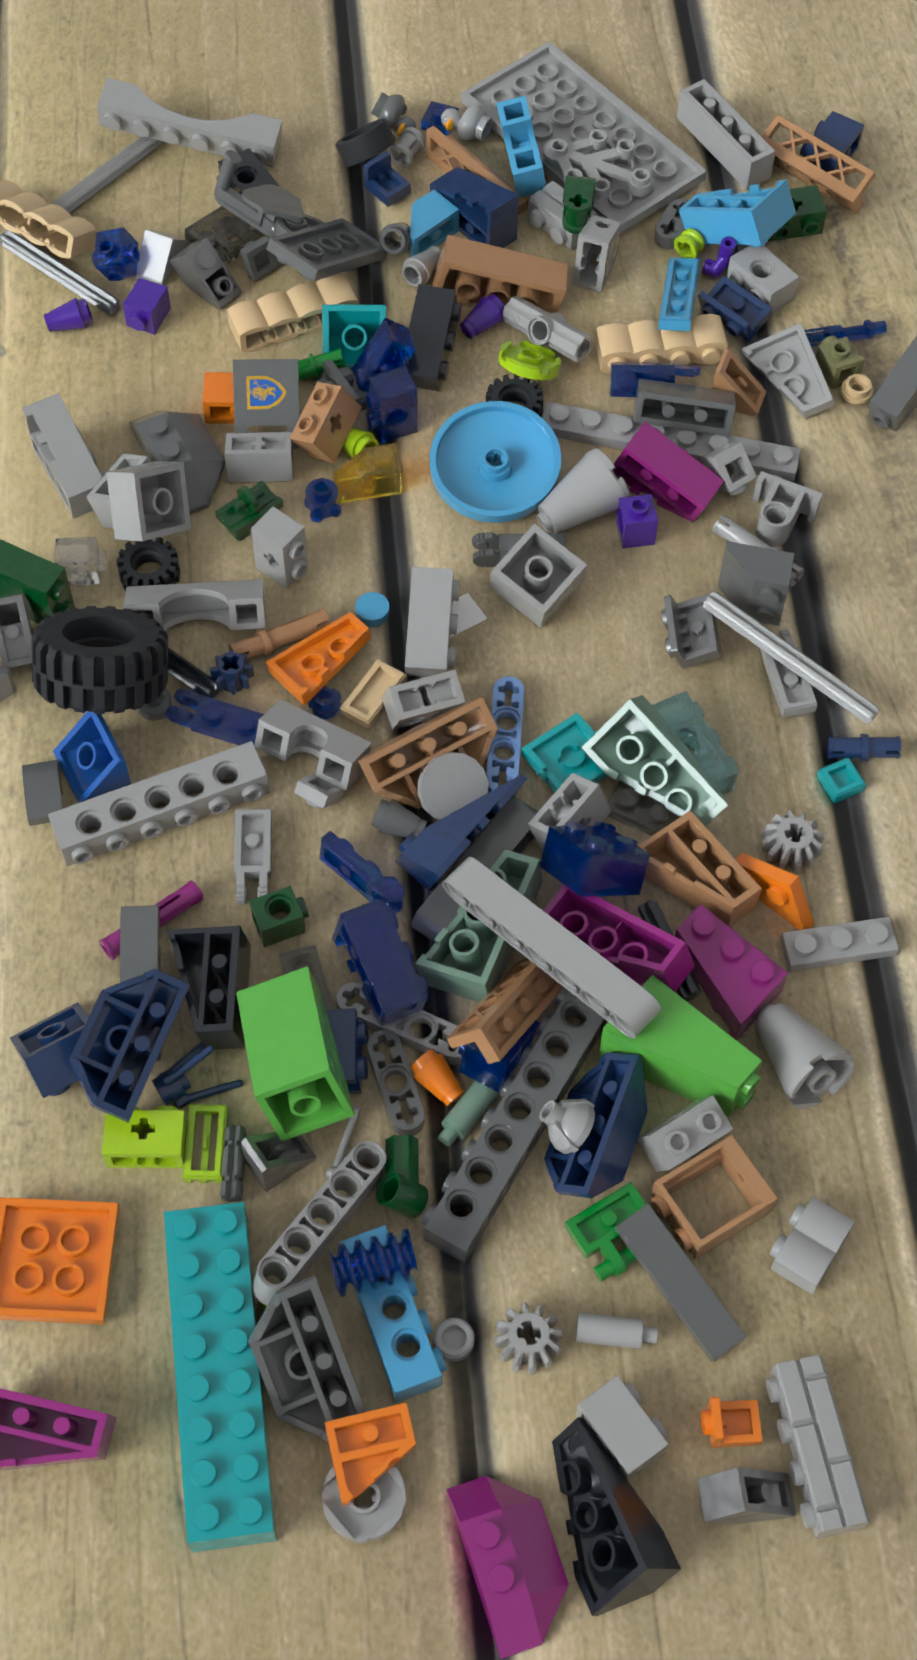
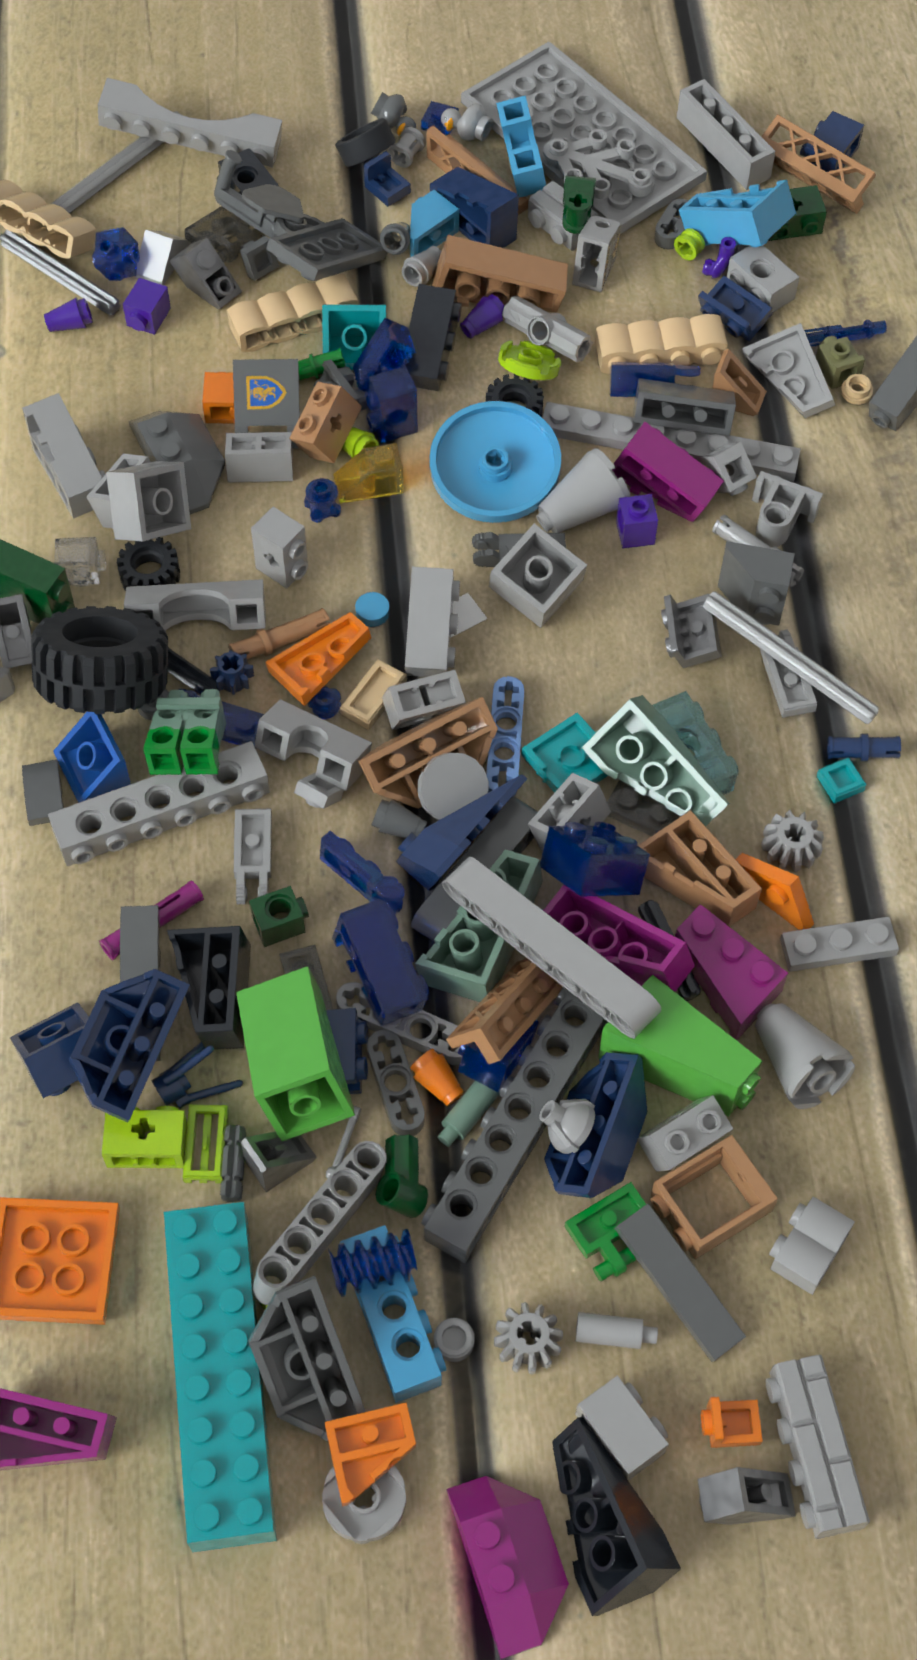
(185, 734): none -> hips
(247, 509): dark green hips -> none
(679, 294): dark azure tile -> none

